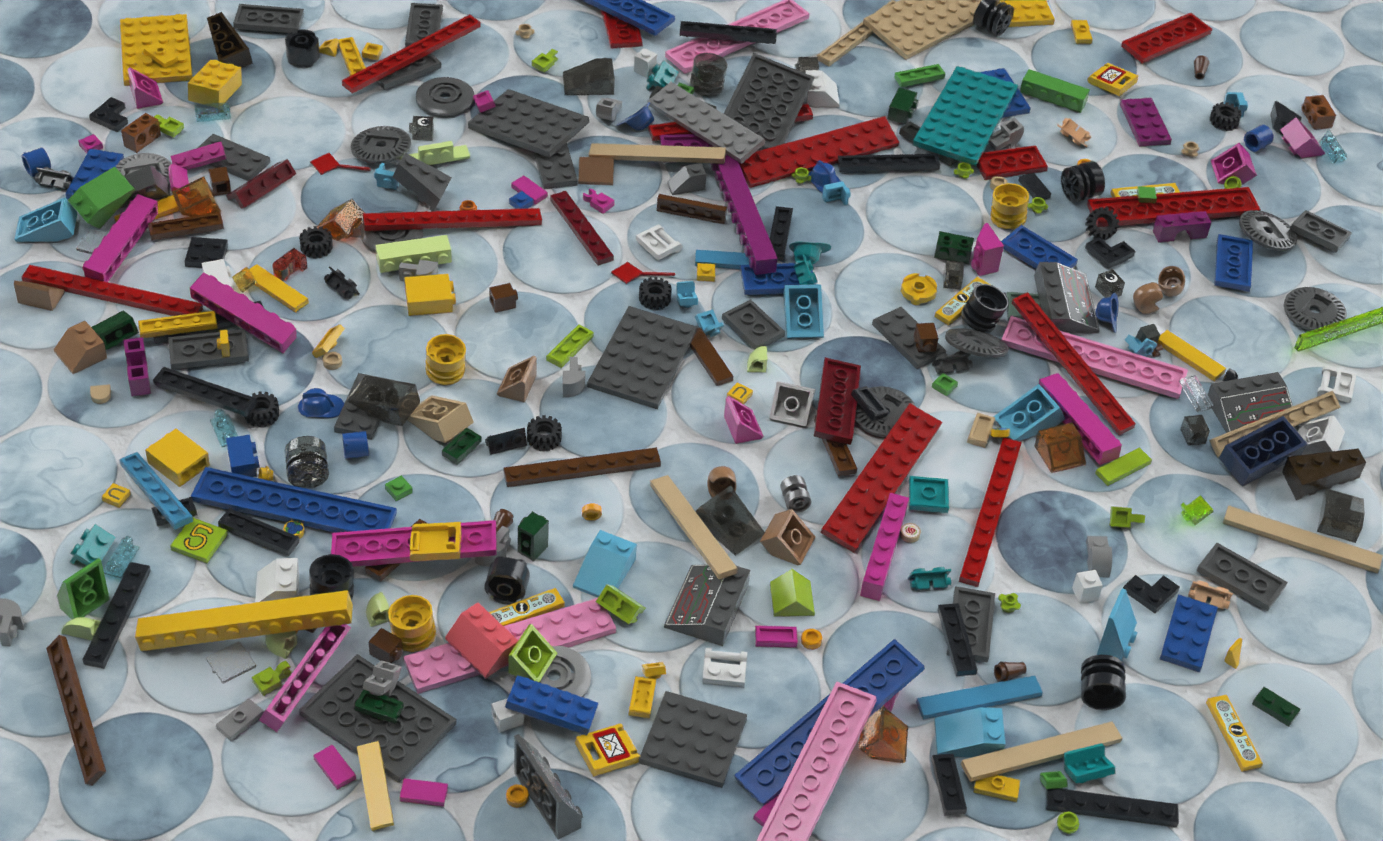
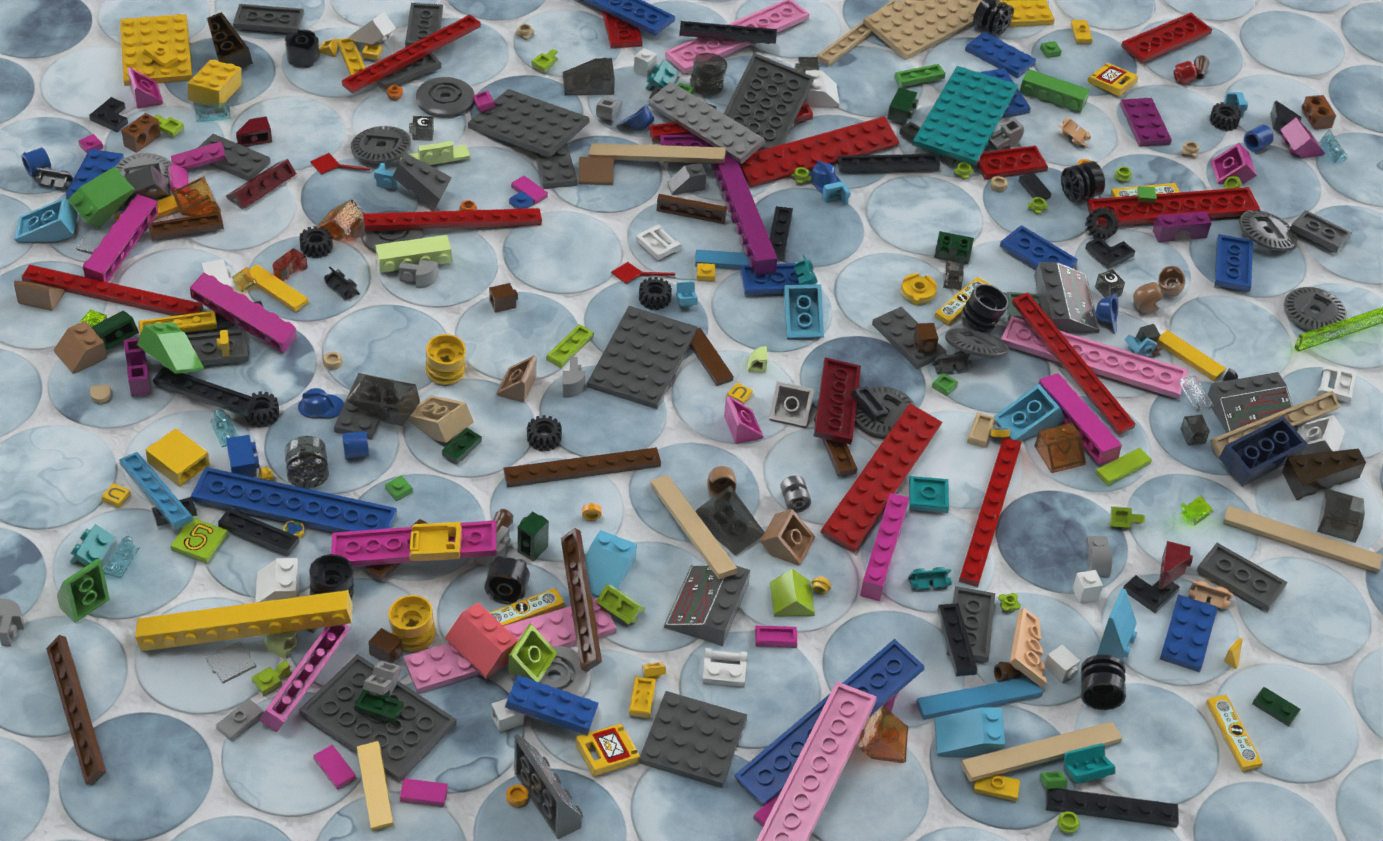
(81, 627): yellowish green brick -> none
(93, 317): none -> clear neon green plate
(116, 615): black plate -> none
(170, 347): none -> bright green slope
(205, 250): black plate -> none
(219, 181): reddish brown brick -> none
(254, 132): none -> dark red slope
(328, 341): yellow plate -> none
(374, 31): none -> white slope
(377, 610): yellowish green brick -> none
(394, 92): none -> orange plate
(429, 294): yellow brick -> none
(506, 441): black hinge -> none
(581, 600): none -> reddish brown plate
(582, 228): dark red plate -> none
(599, 201): dark pink plate -> none
(708, 323): medium azure bracket -> none
(753, 324): dark grey plate -> none
(810, 250): teal piece -> none
(811, 639): light orange tile -> none
(821, 585): none -> yellow plate
(910, 532): tile -> none
(949, 784): black plate -> none
(987, 252): dark pink slope -> none
(1000, 54): none -> blue plate
(1009, 206): yellow wheel -> none
(1026, 647): none -> light nougat wing
(1050, 49): none -> bright green plate
(1062, 664): none -> white brick
(1123, 174): none -> lime plate
(1174, 563): none -> dark red slope
(1185, 72): none -> red head

